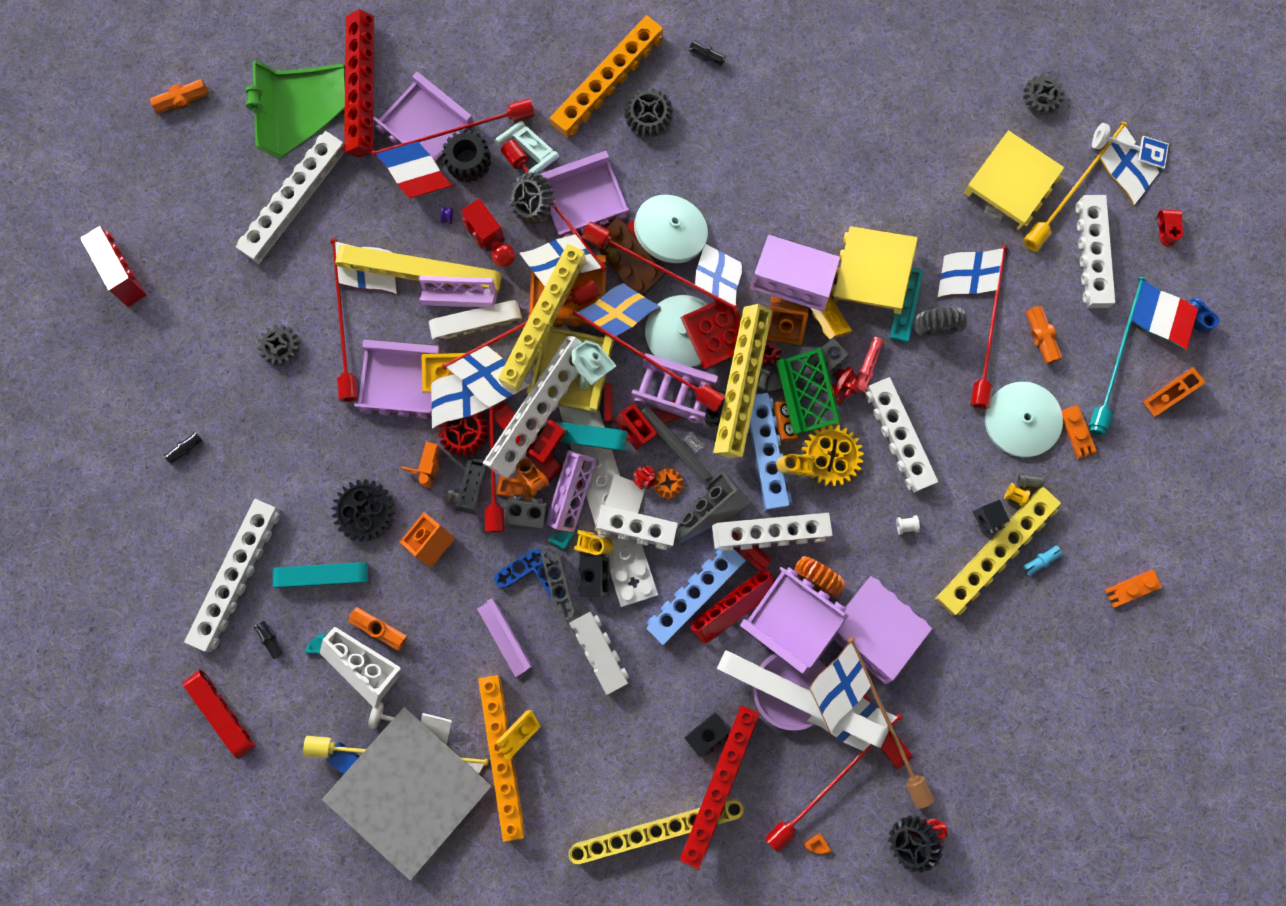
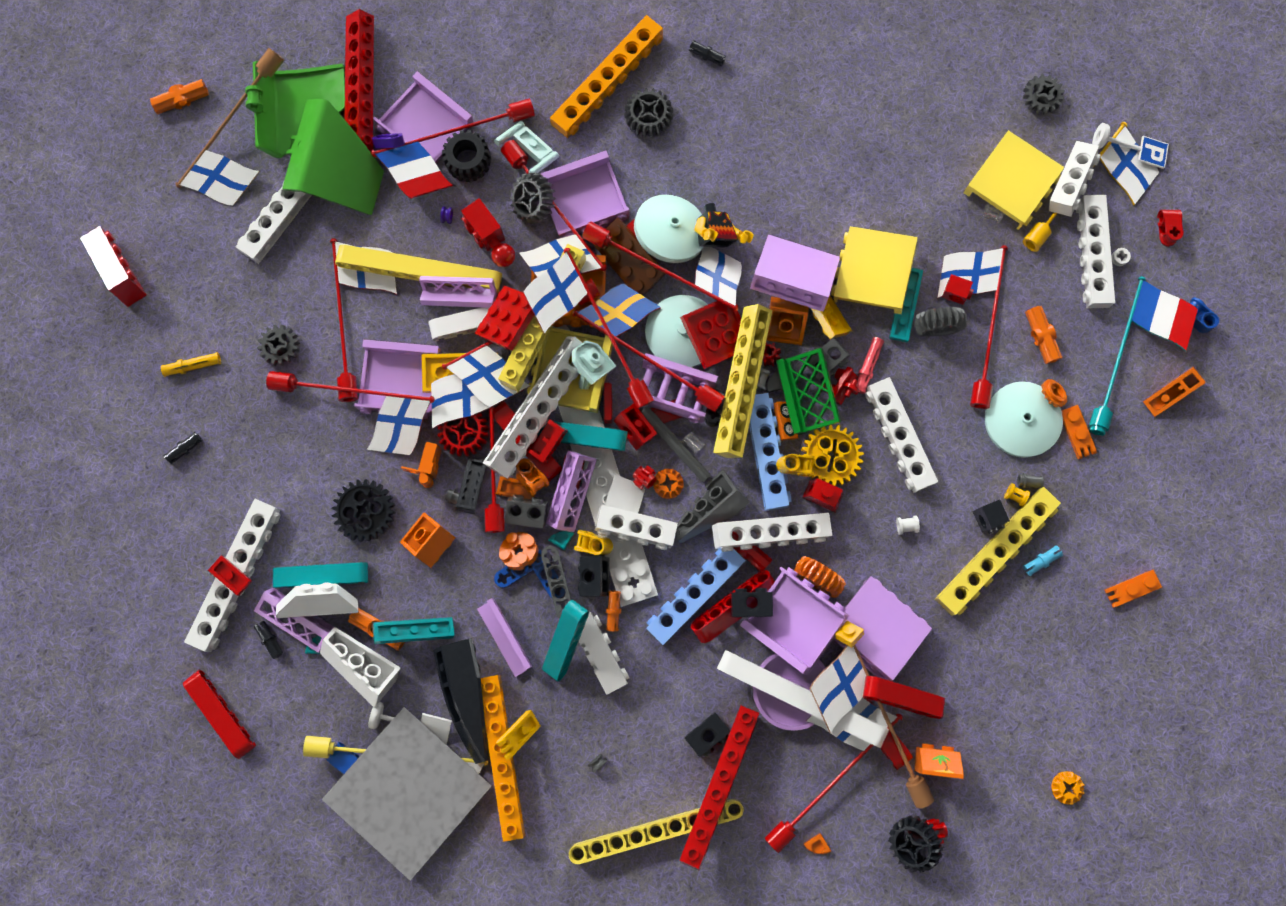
(211, 359): none -> yellow pin
(216, 174): none -> flag
(230, 575): none -> red plate
(313, 623): none -> lavender fence
(316, 600): none -> white wedge
(332, 160): none -> bright green panel
(388, 140): none -> dark purple beam
(397, 421): none -> flag
(413, 630): none -> teal plate
(463, 694): none -> black wedge
(506, 319): none -> red plate
(514, 541): none -> orange plate
(559, 292): none -> flag
(565, 640): none -> teal beam
(597, 763): none -> dark grey bush
(613, 610): none -> orange pin
(717, 230): none -> torso
(764, 603): none -> black brick
(823, 494): none -> red torso
(849, 634): none -> yellow plate
(903, 697): none -> red beam
(938, 761): none -> orange slope
(958, 289): none -> red brick
(1054, 393): none -> orange gear
(1058, 787): none -> light orange gear
(1074, 178): none -> white brick
(1117, 261): none -> white bush

